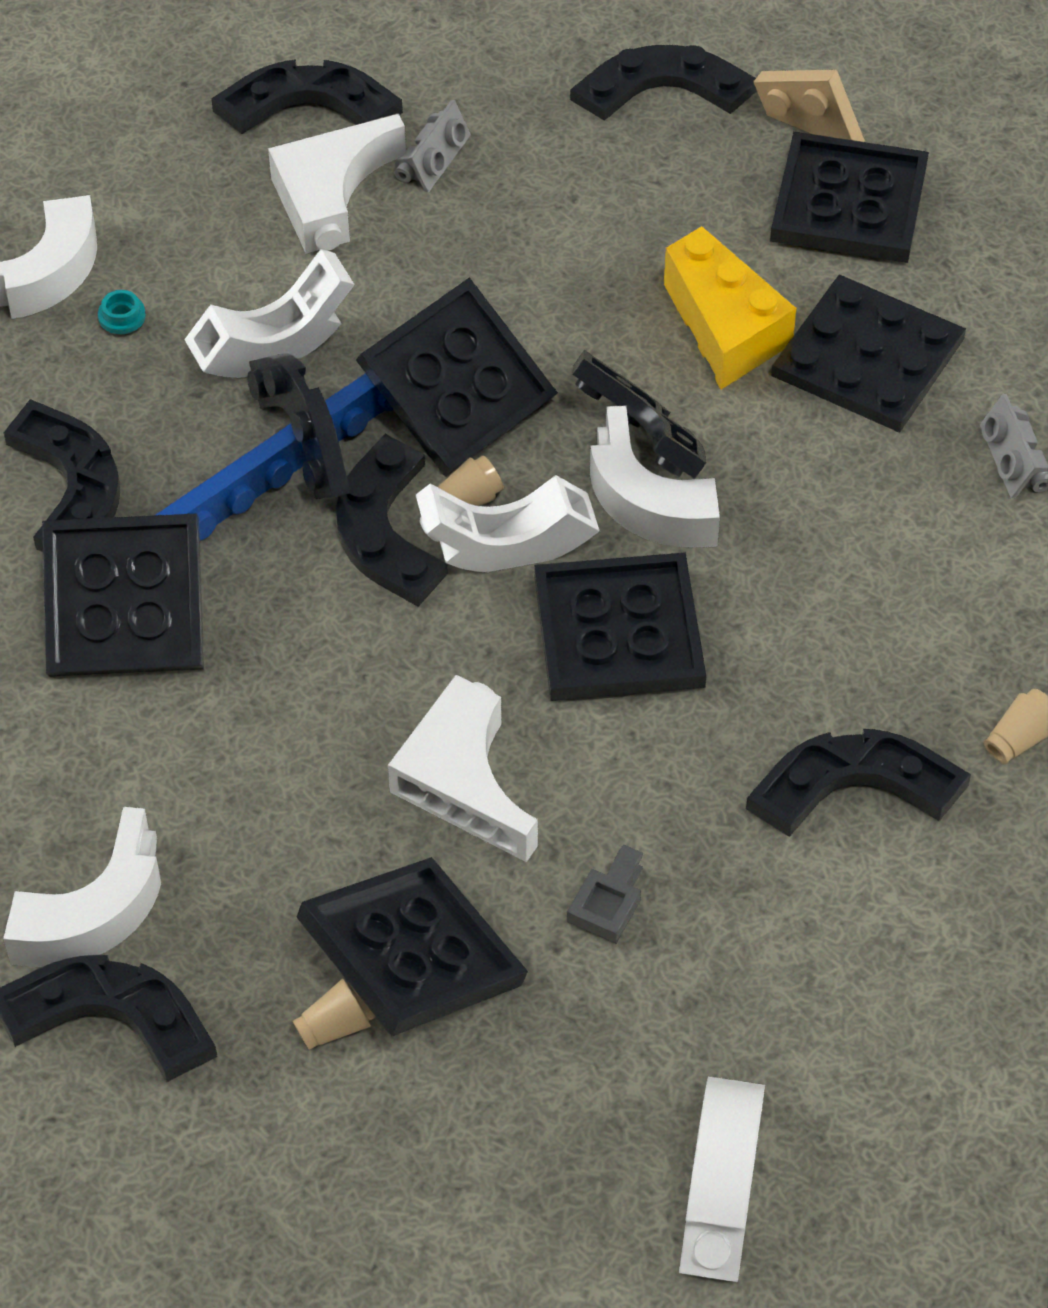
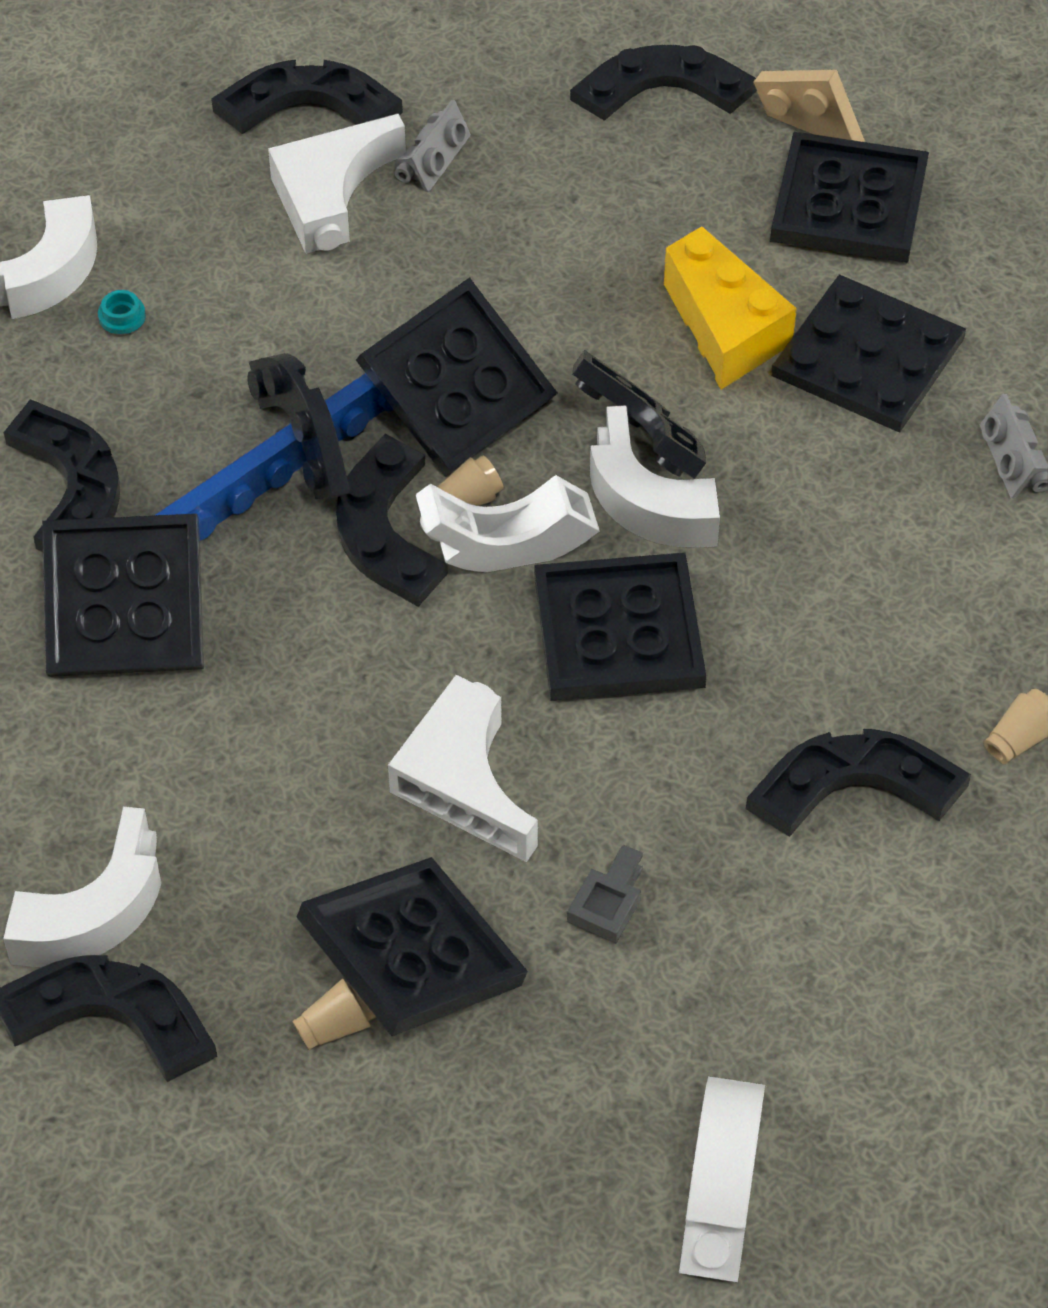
(293, 324): white arch -> none

